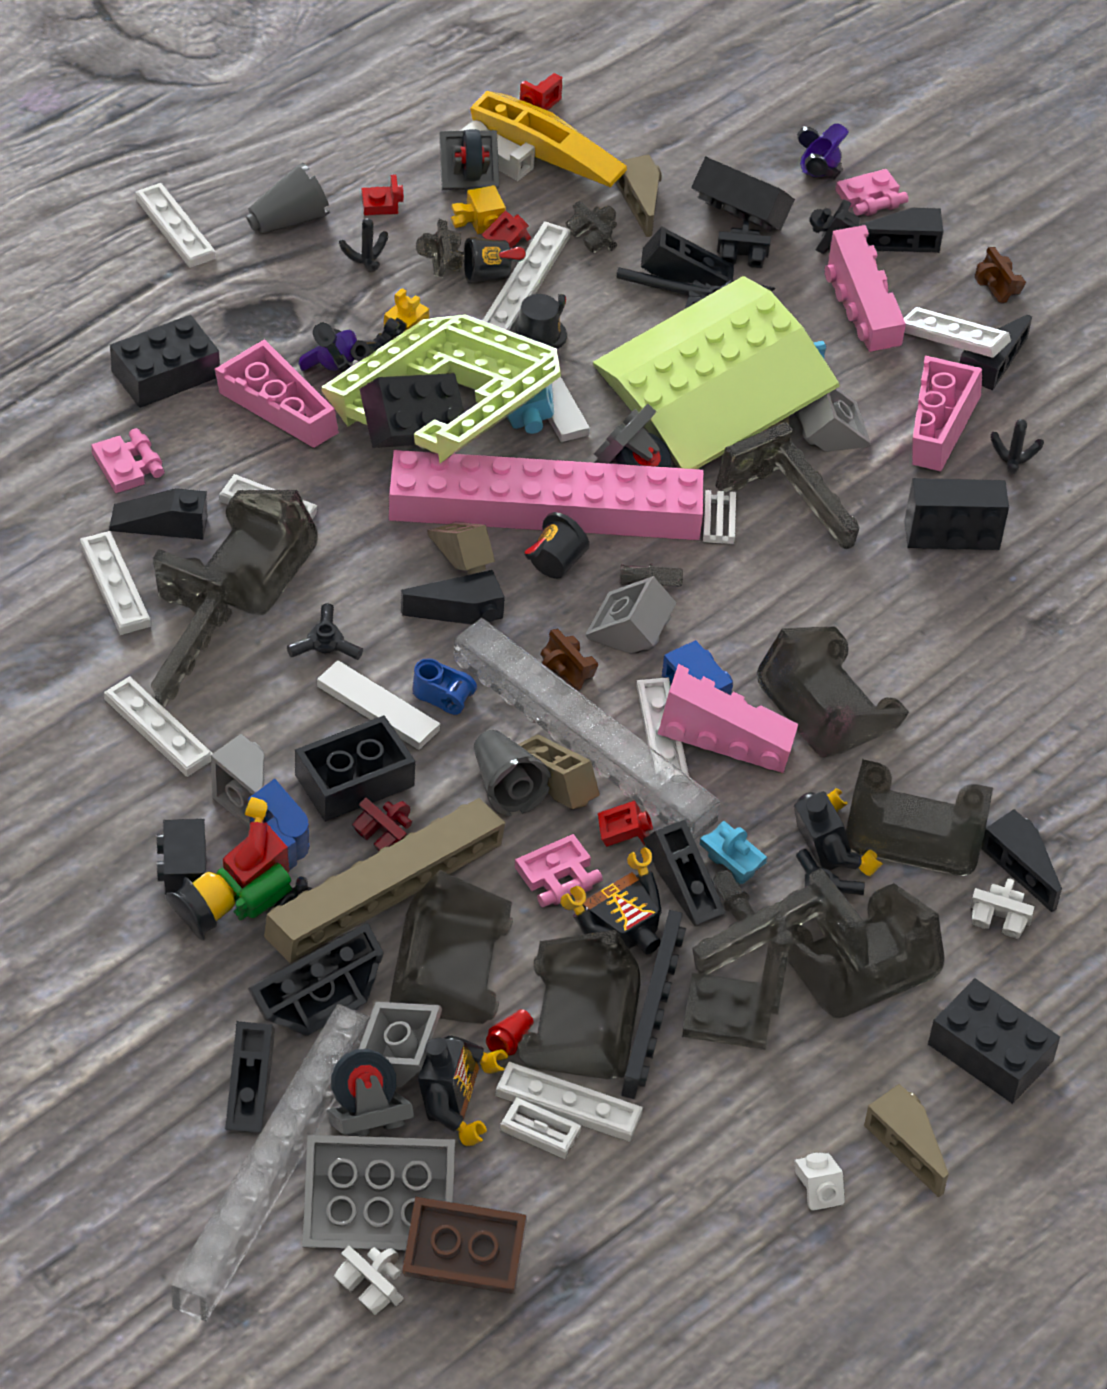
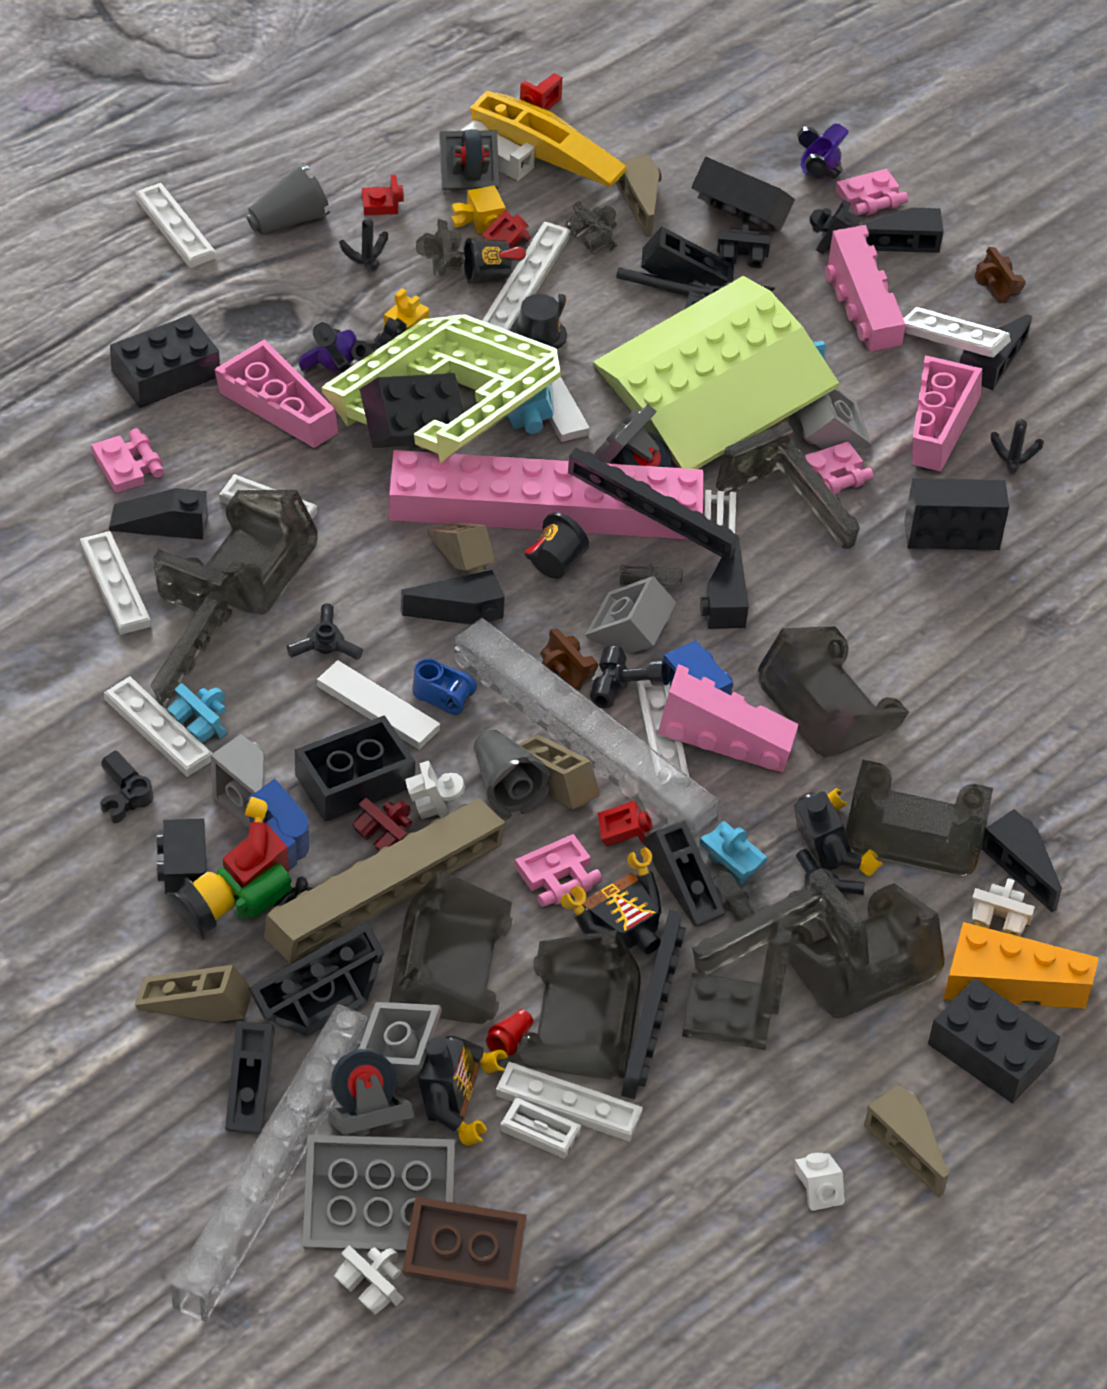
(135, 788): none -> black bar
(199, 994): none -> dark tan slope
(207, 721): none -> medium azure hips
(432, 792): none -> white hips
(617, 675): none -> black bar
(652, 504): none -> black plate
(726, 595): none -> black slope
(838, 462): none -> bright pink plate
(1020, 969): none -> light orange wedge

